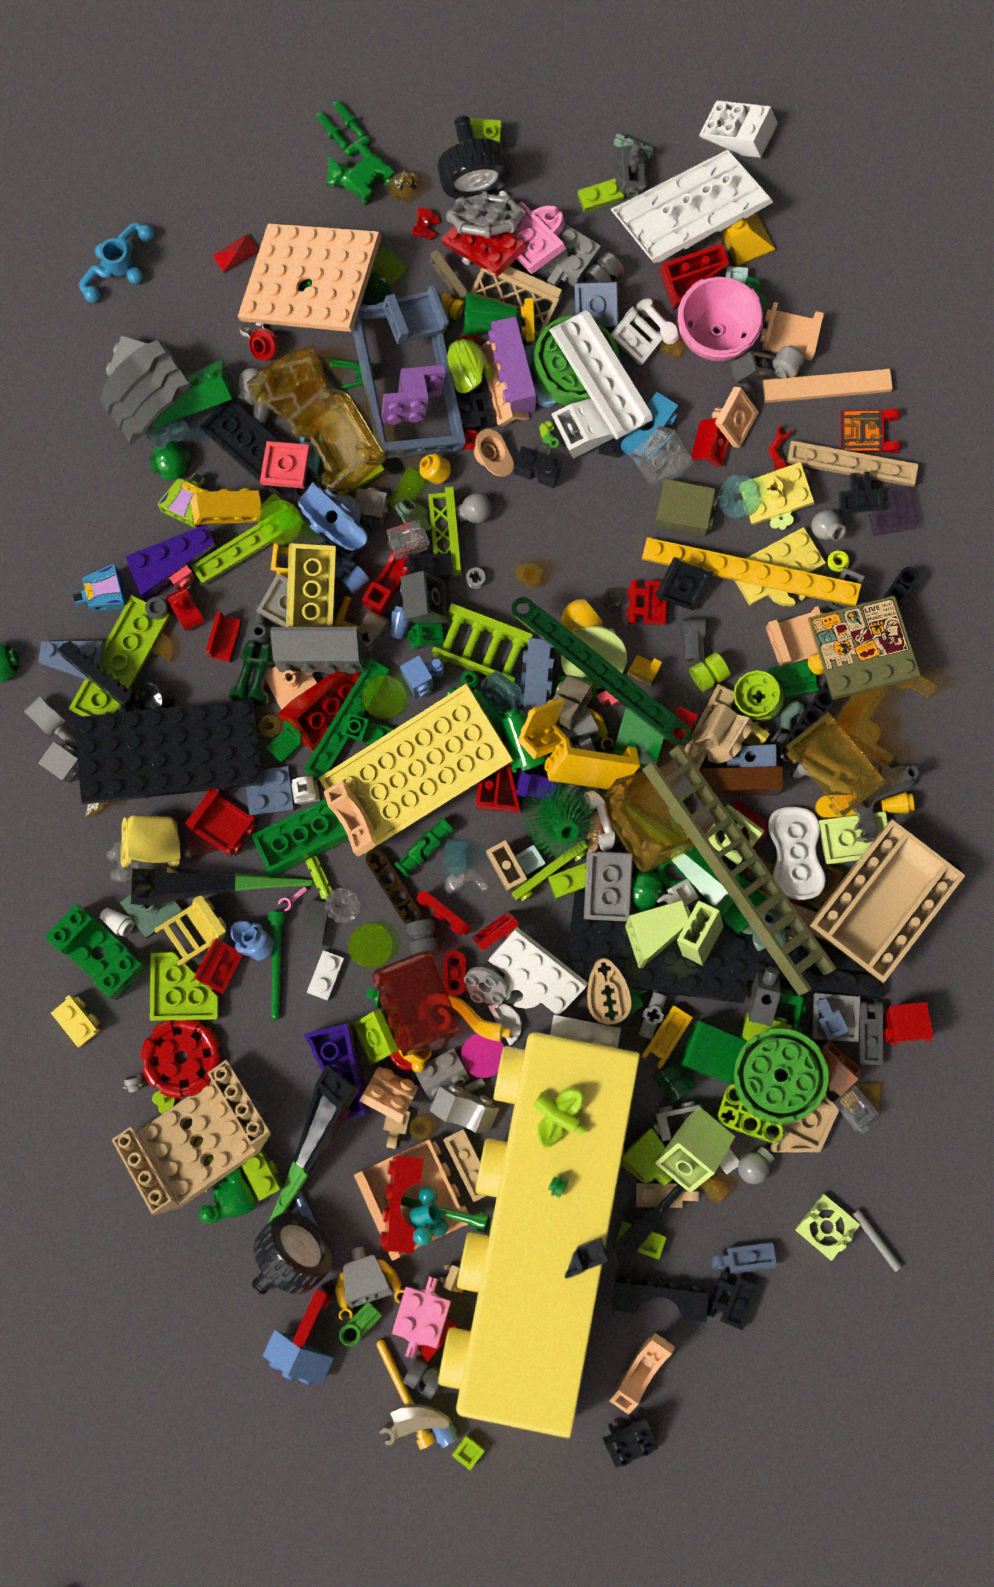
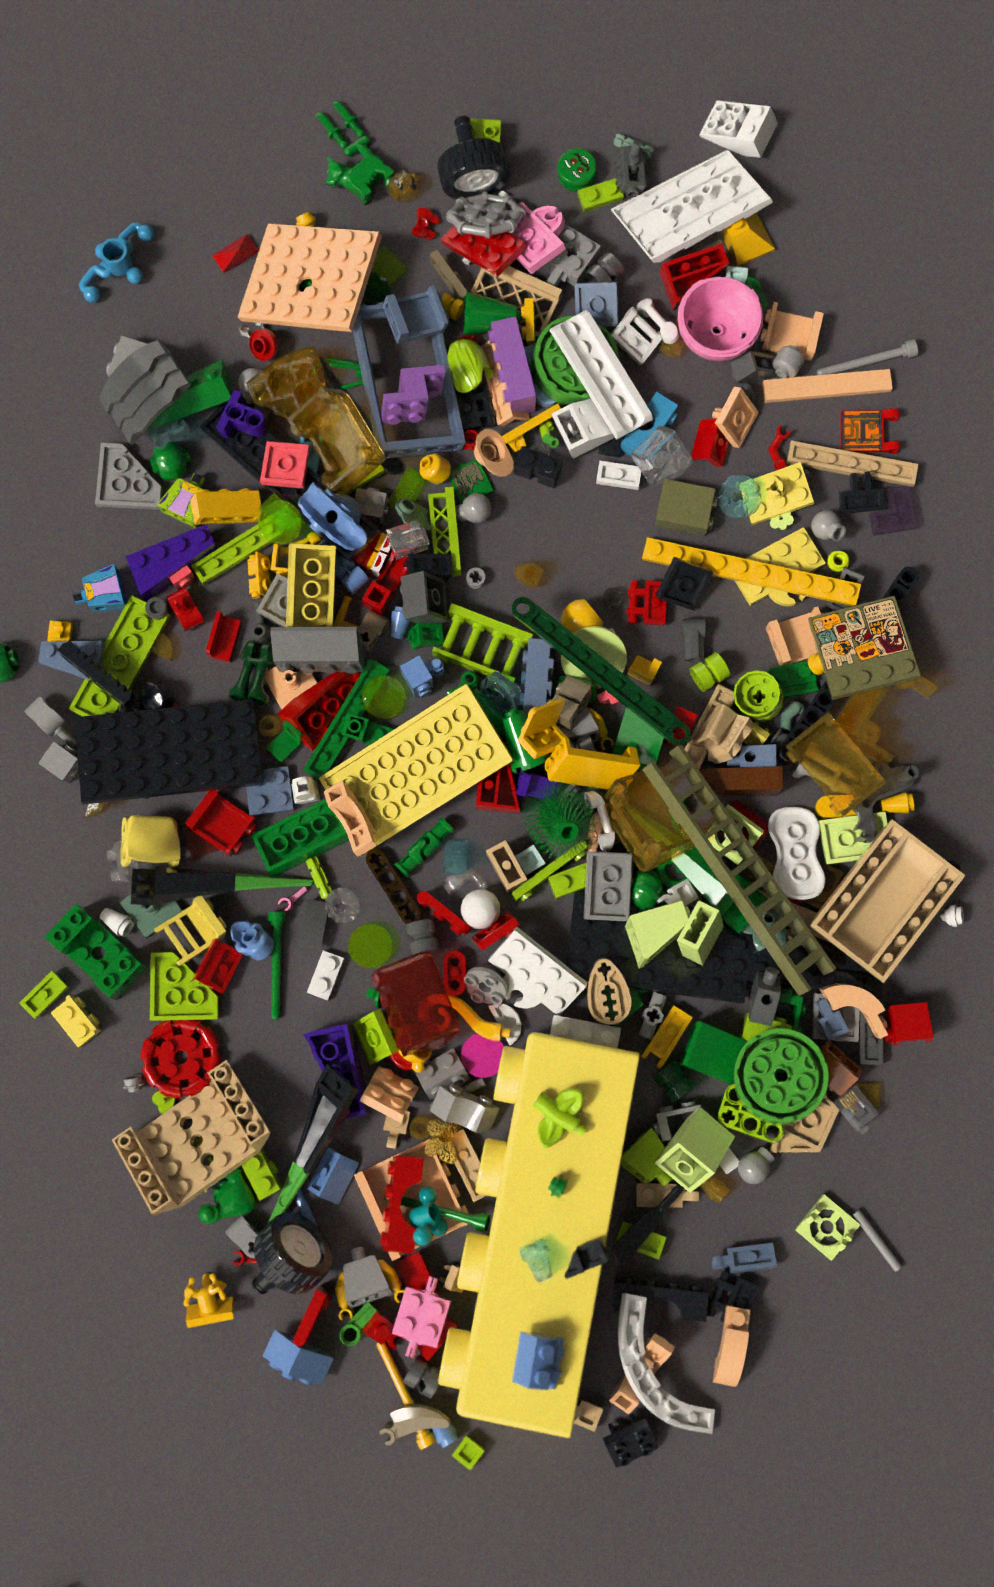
(44, 995): none -> lime plate
(60, 631): none -> yellow tile
(124, 481): none -> light grey plate
(208, 1308): none -> yellow piece
(243, 1234): none -> light grey piece
(245, 422): none -> dark purple tile
(245, 1259): none -> red hand
(258, 566): none -> yellow hinge
(306, 219): none -> yellow plate
(312, 538): none -> yellow hand
(332, 1176): none -> medium blue panel
(375, 555): none -> hips
(380, 1329): none -> red plate
(415, 1271): none -> red panel
(441, 1138): none -> clear yellow animal
(469, 479): none -> piece
(480, 909): none -> white piece
(515, 438): none -> yellow hinge
(535, 1256): none -> clear light blue plate
(538, 1361): none -> medium blue brick
(576, 169): none -> green head
(587, 1415): none -> tan plate
(618, 475): none -> white plate
(642, 1378): none -> white plate
(733, 1347): none -> light nougat arch
(848, 995): none -> light nougat arch
(908, 349): none -> light grey piece
(953, 916): none -> white plate

